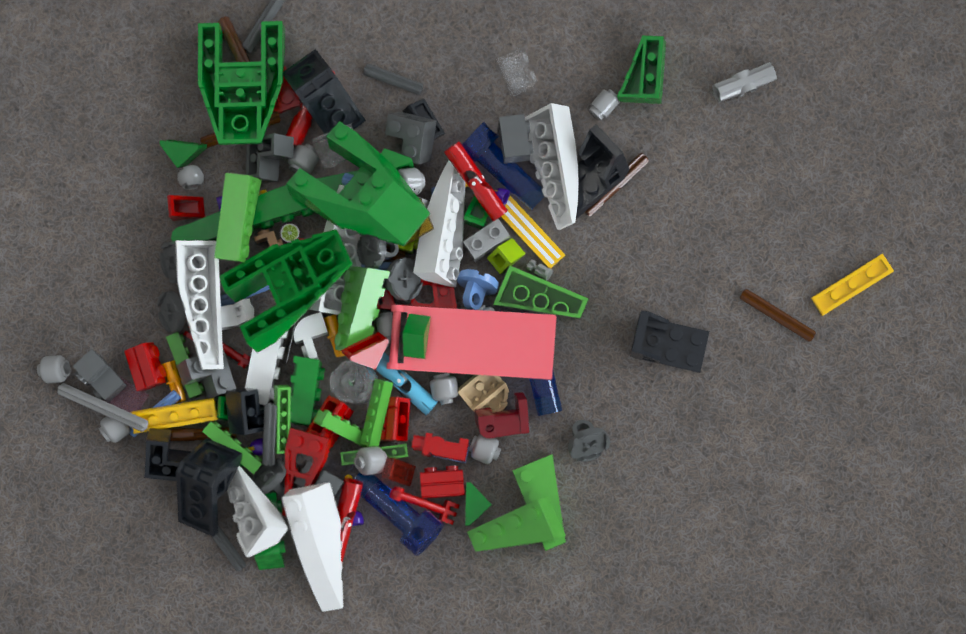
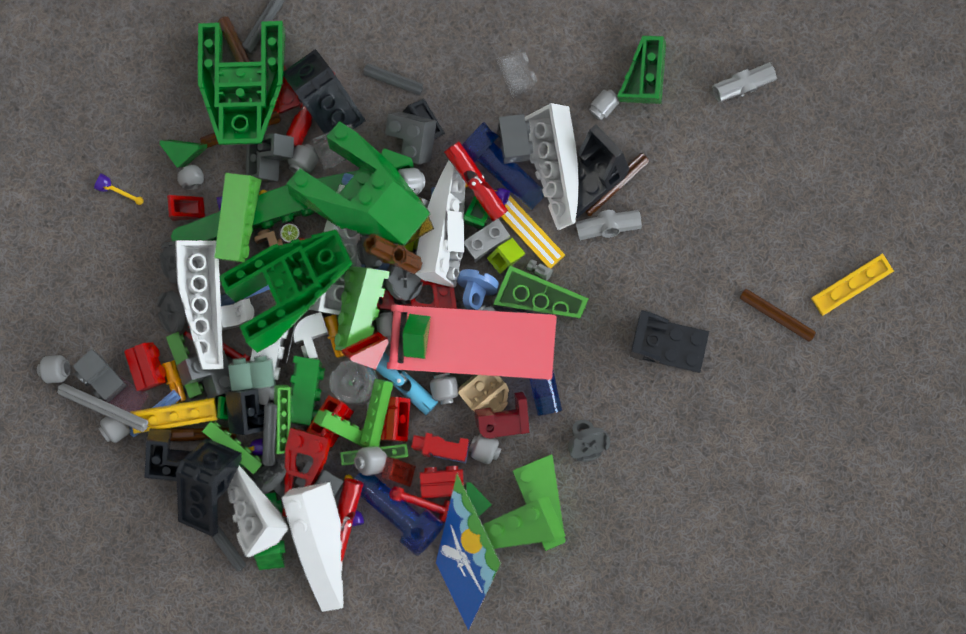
(103, 184): none -> hinge
(251, 373): none -> sand green brick
(392, 254): none -> reddish brown piece
(455, 229): none -> white sticker
(466, 555): none -> sticker
(608, 224): none -> light grey piece

